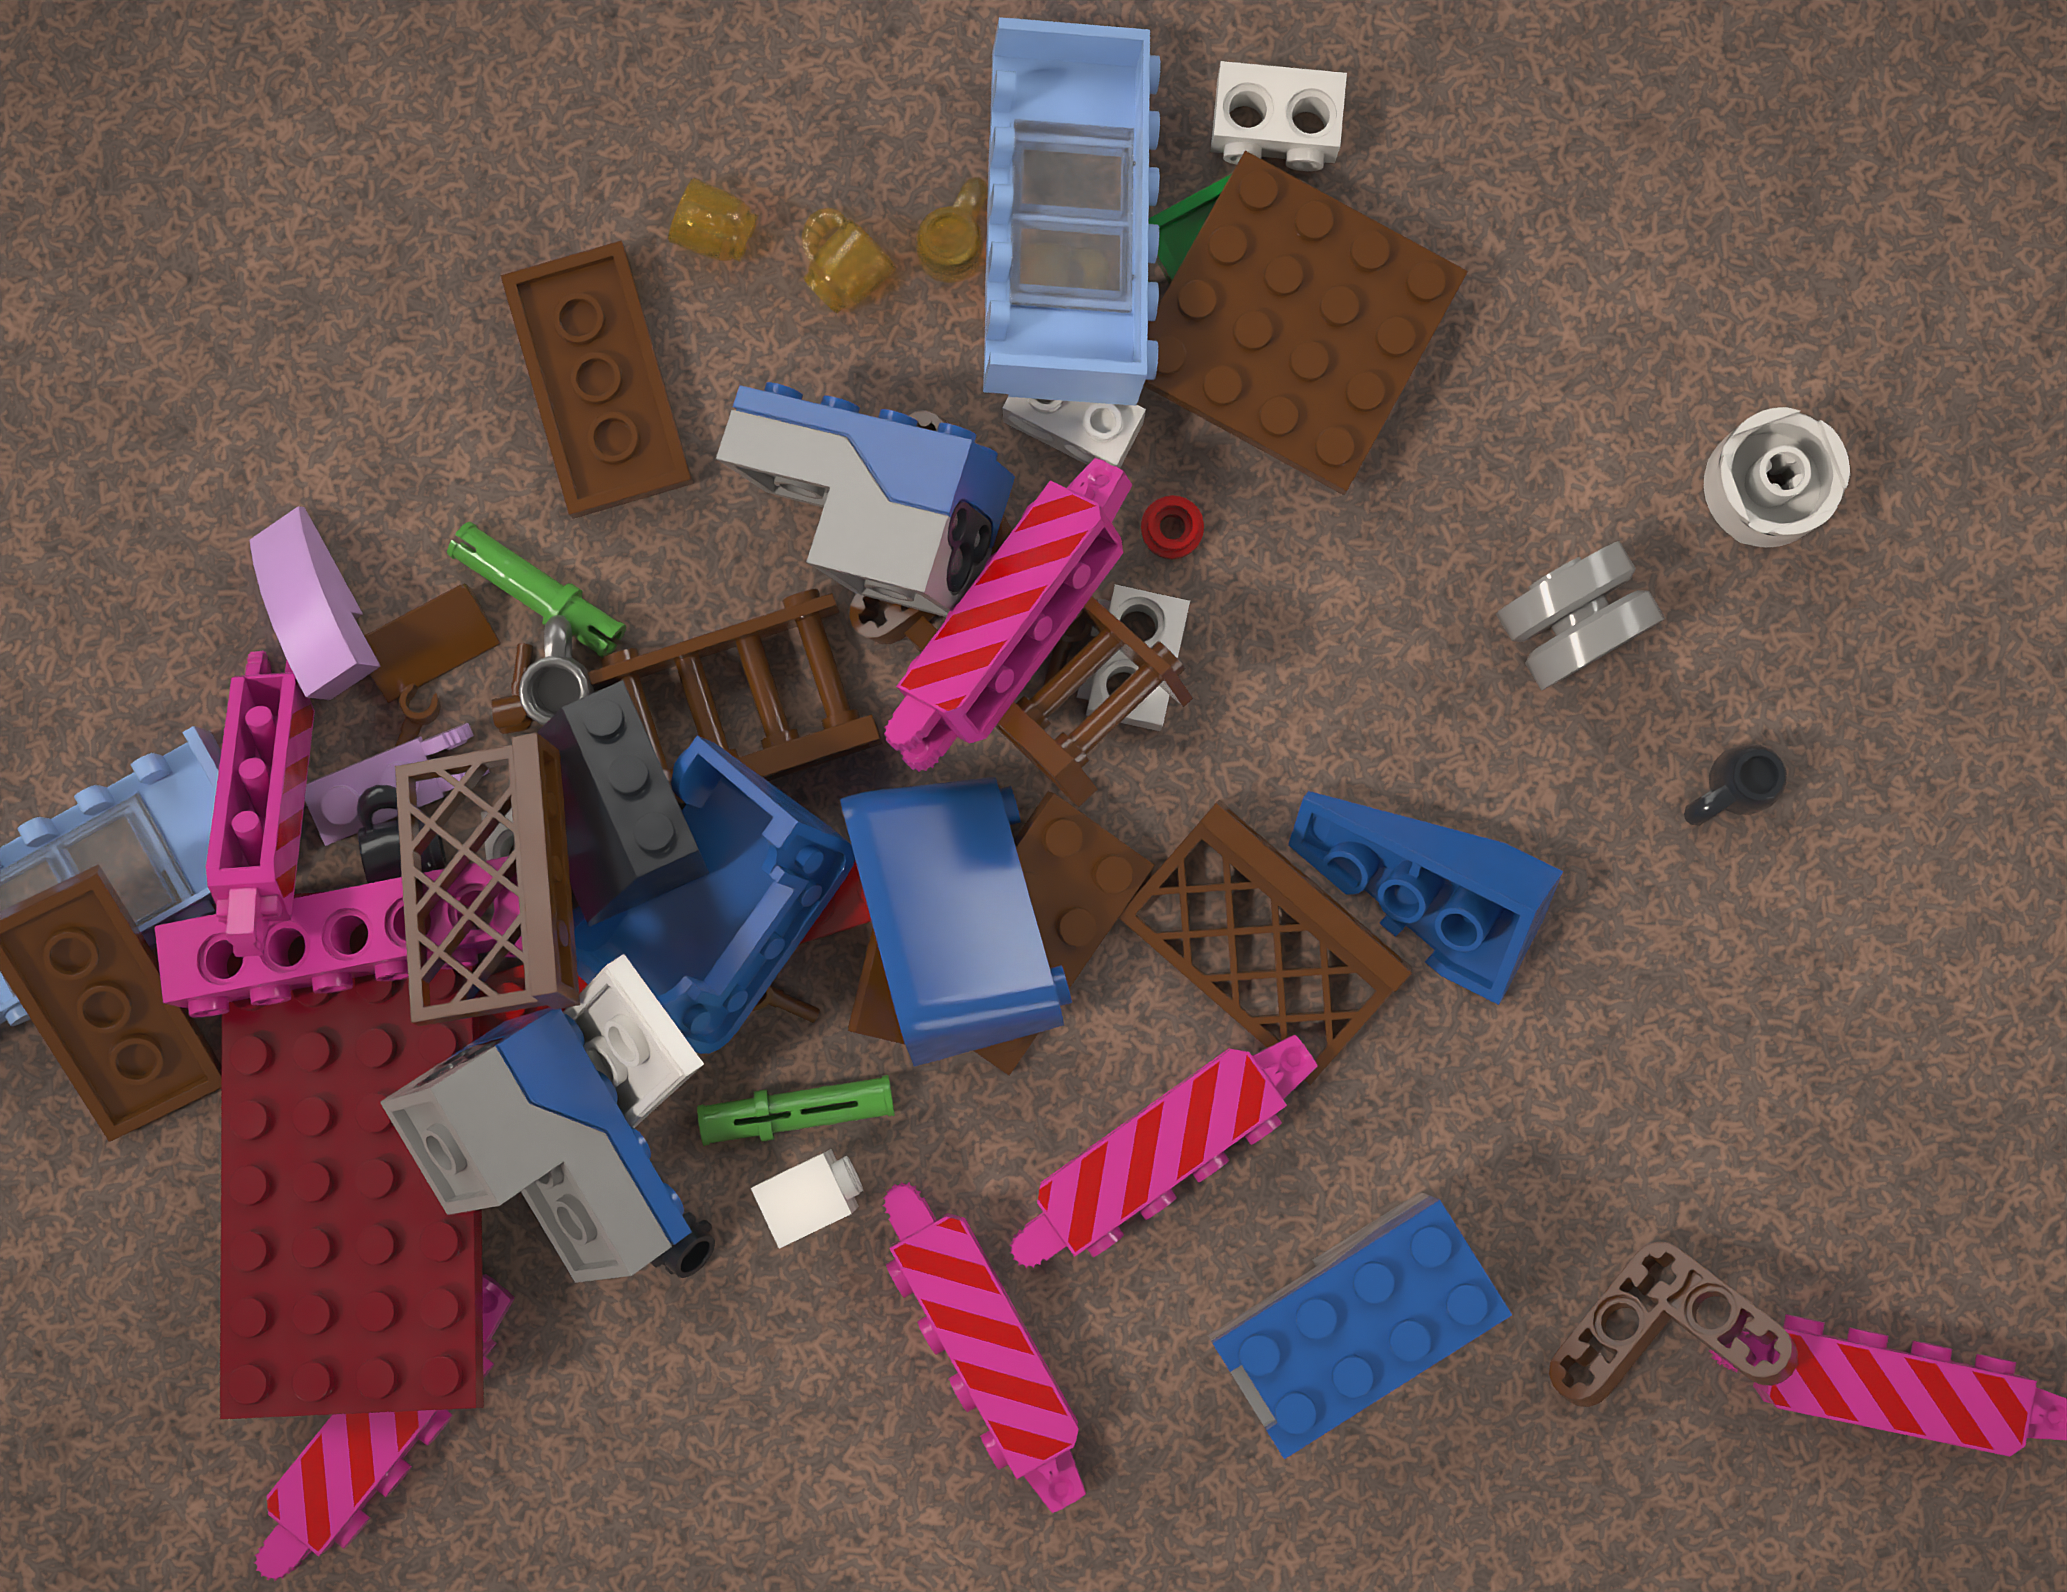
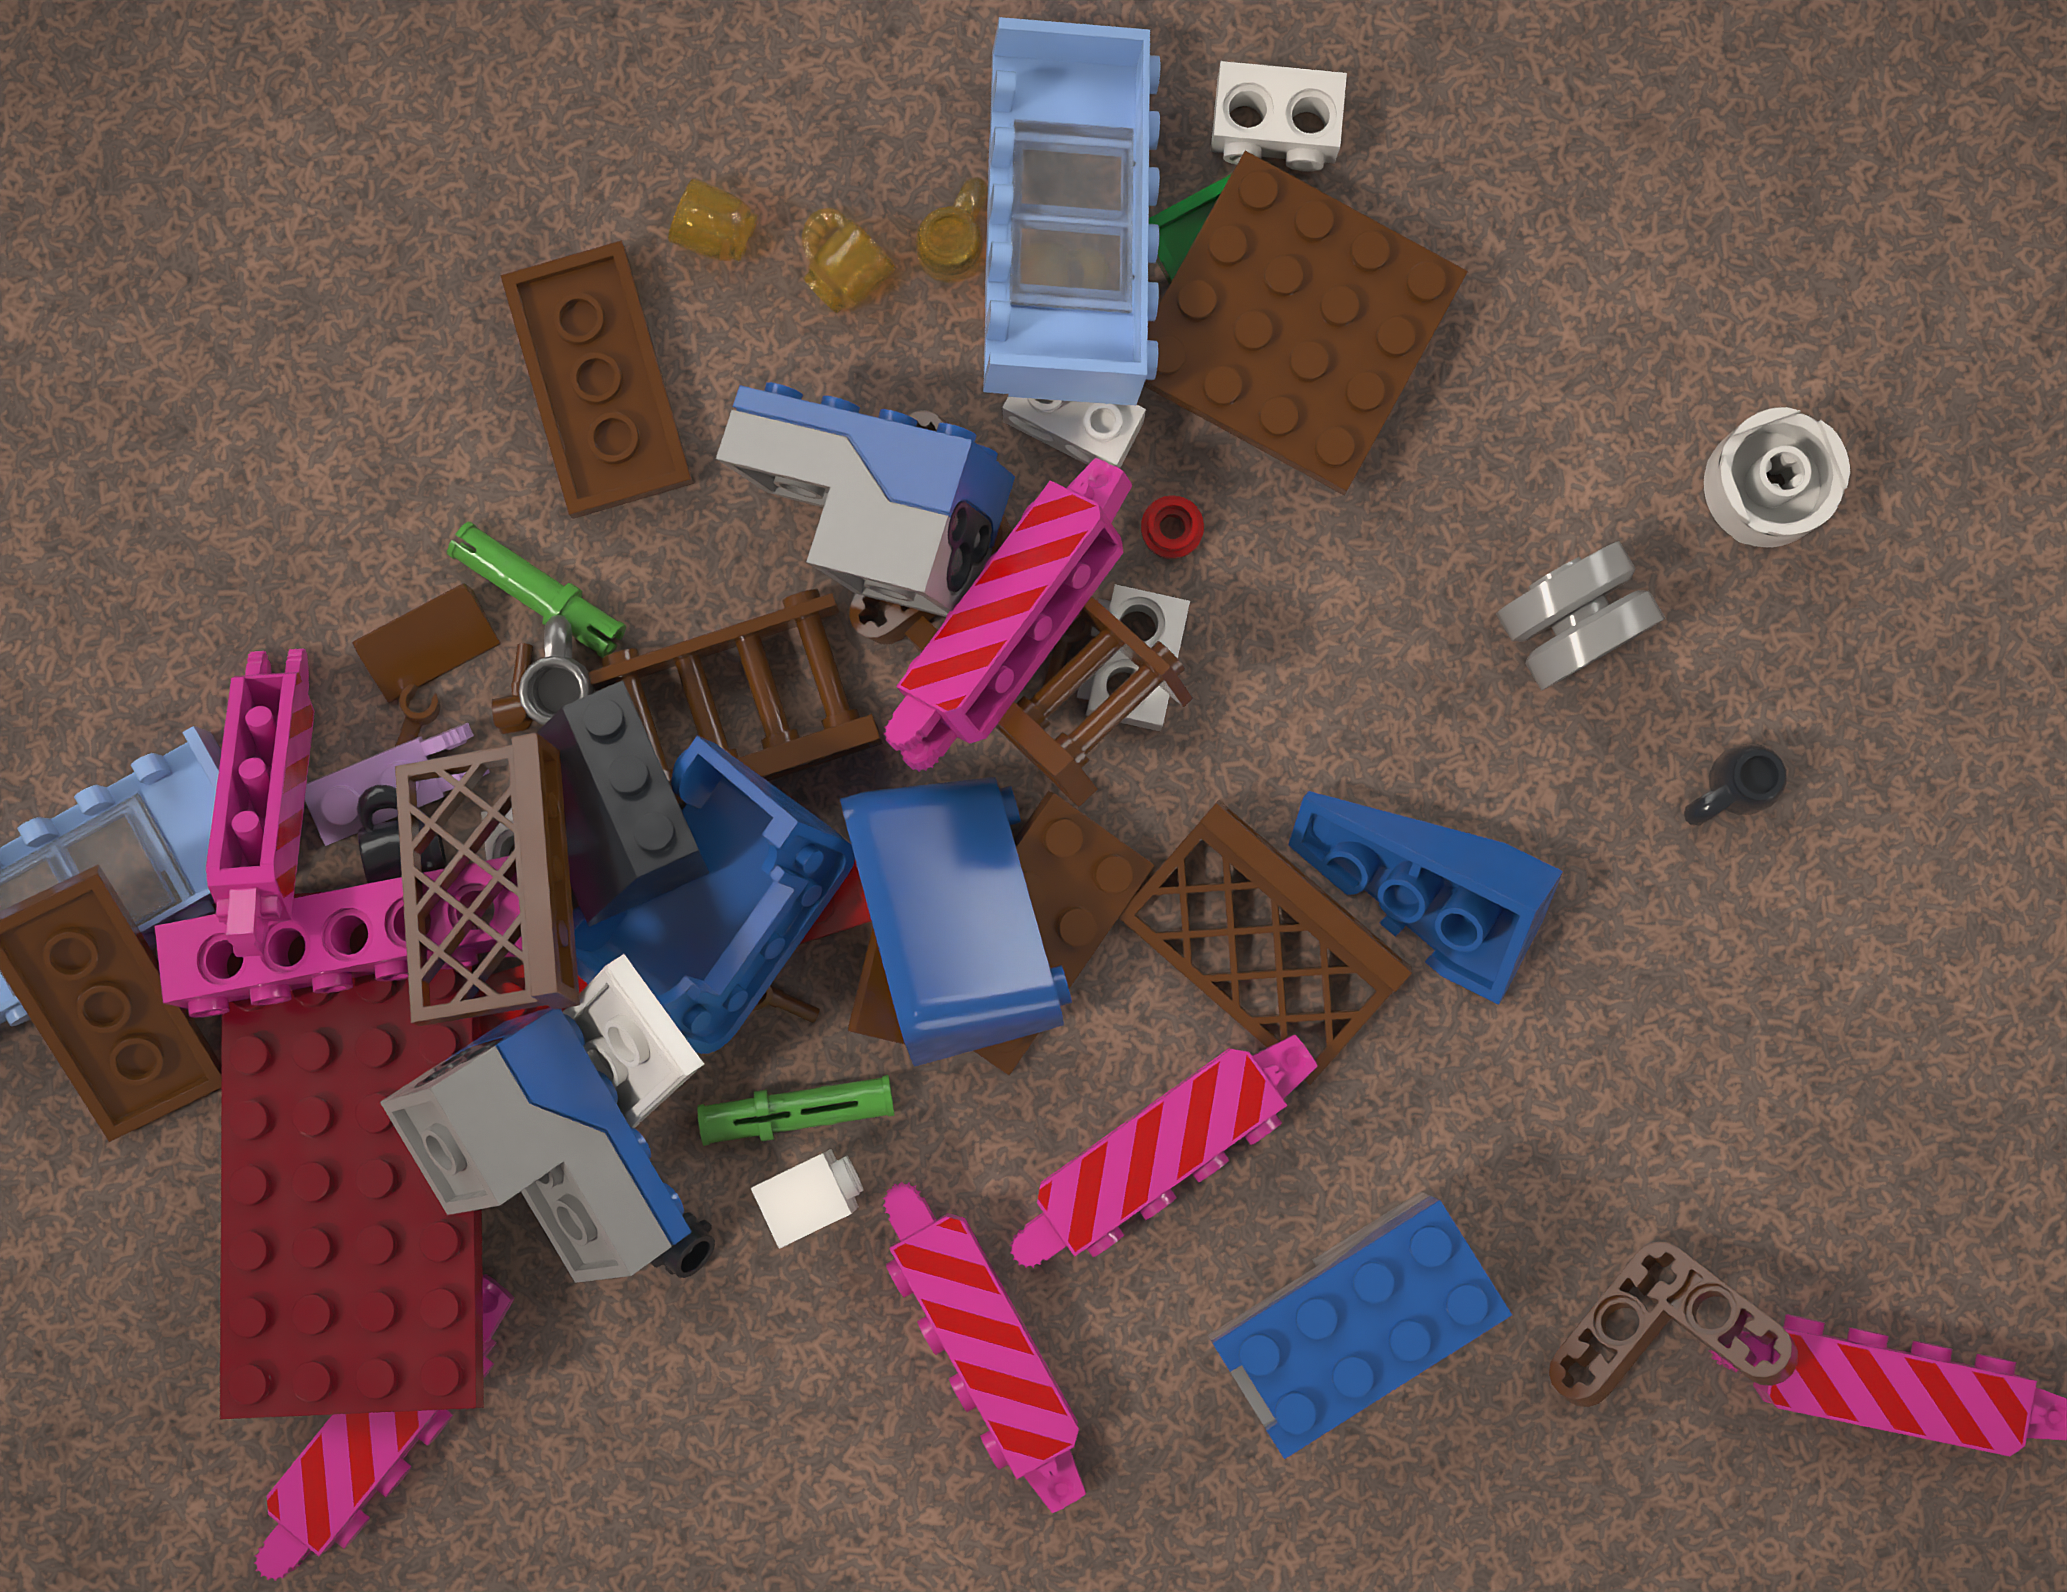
(310, 607): lavender slope -> none

